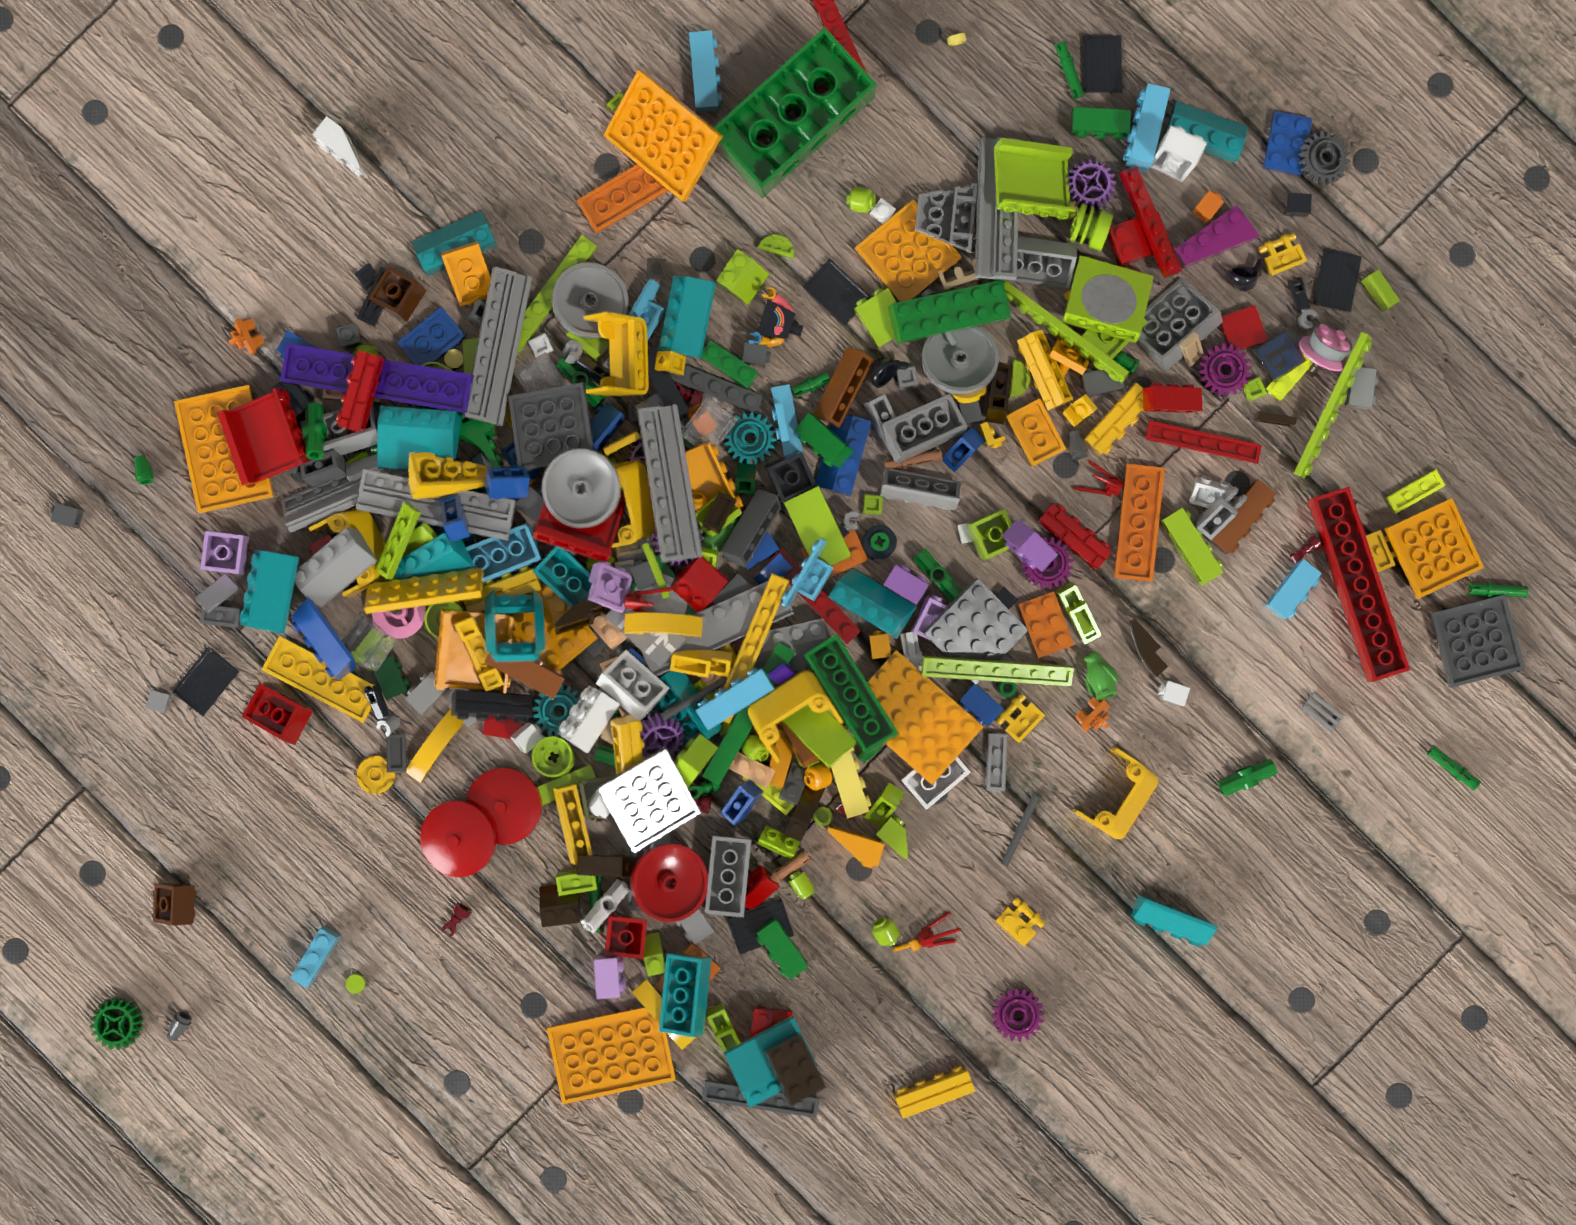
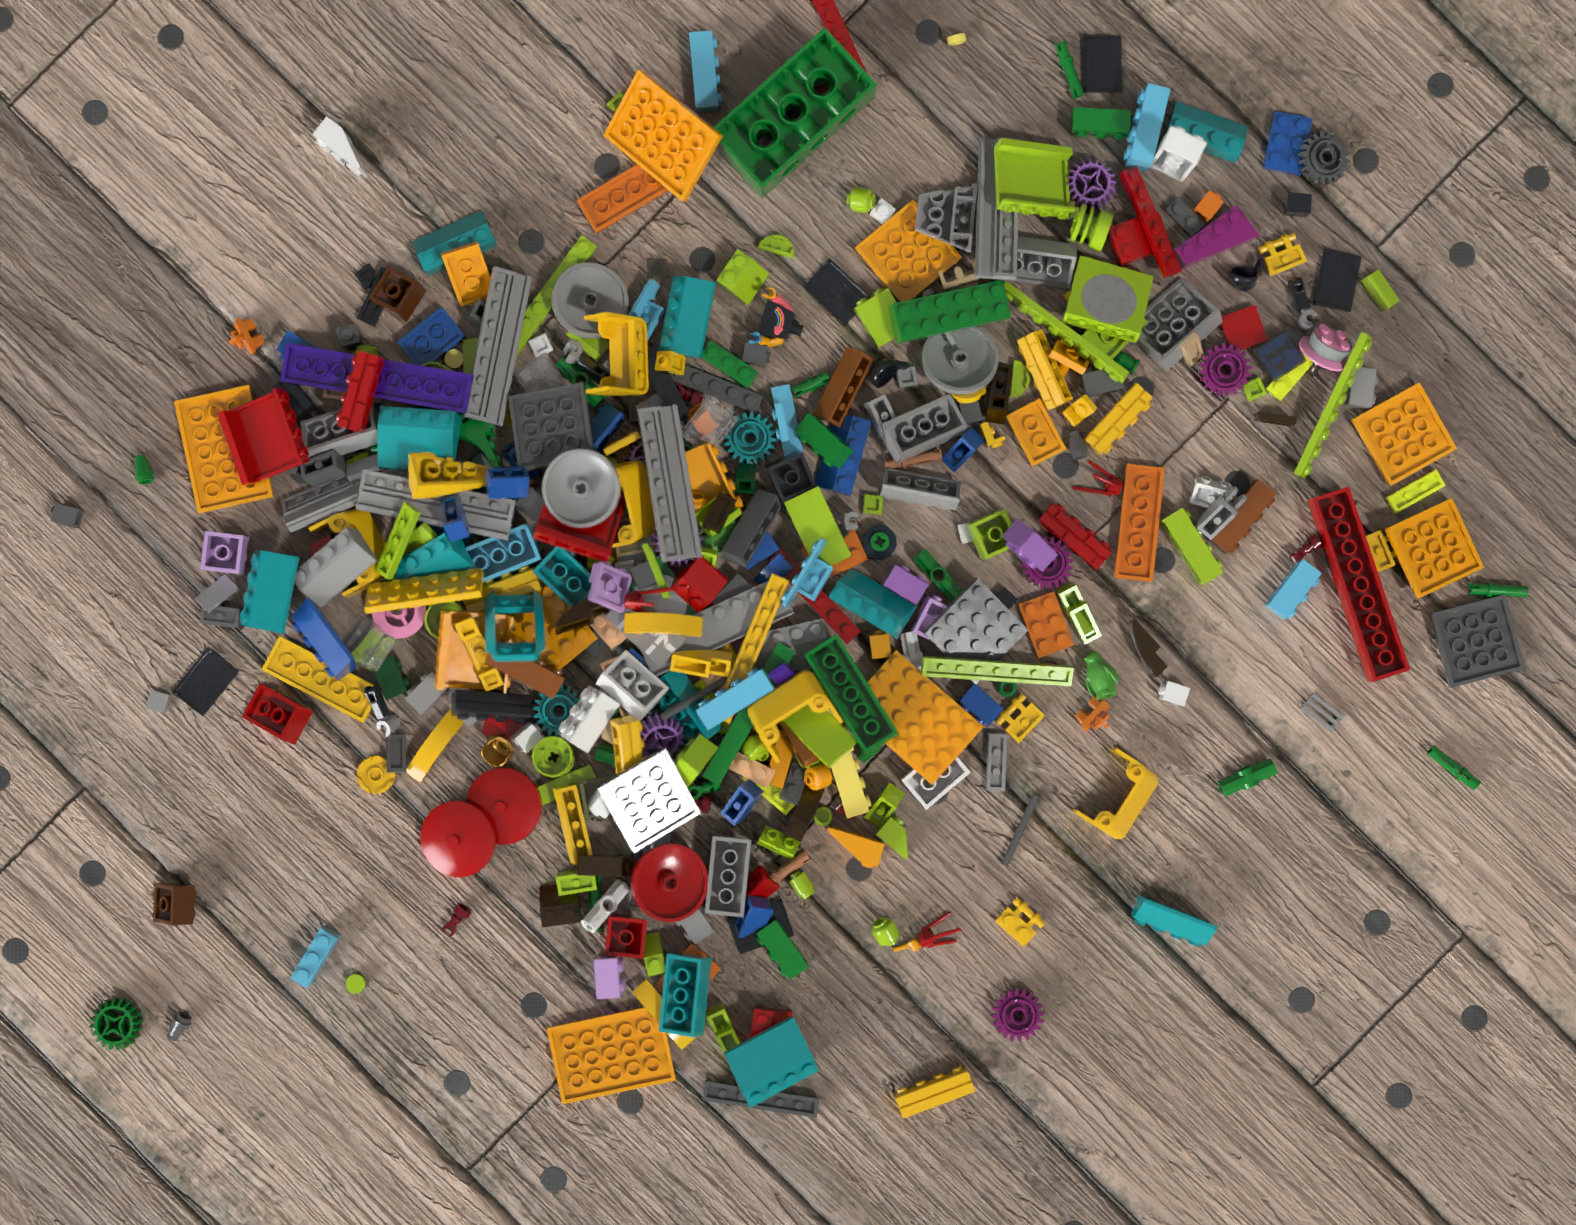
(314, 431): green piece -> none
(497, 750): none -> pearl gold hair
(756, 915): none -> blue slope
(794, 1068): dark brown brick -> none
(1172, 398): red brick -> none
(1184, 216): none -> dark grey plate
(1203, 442): red plate -> none
(1404, 434): none -> light orange plate

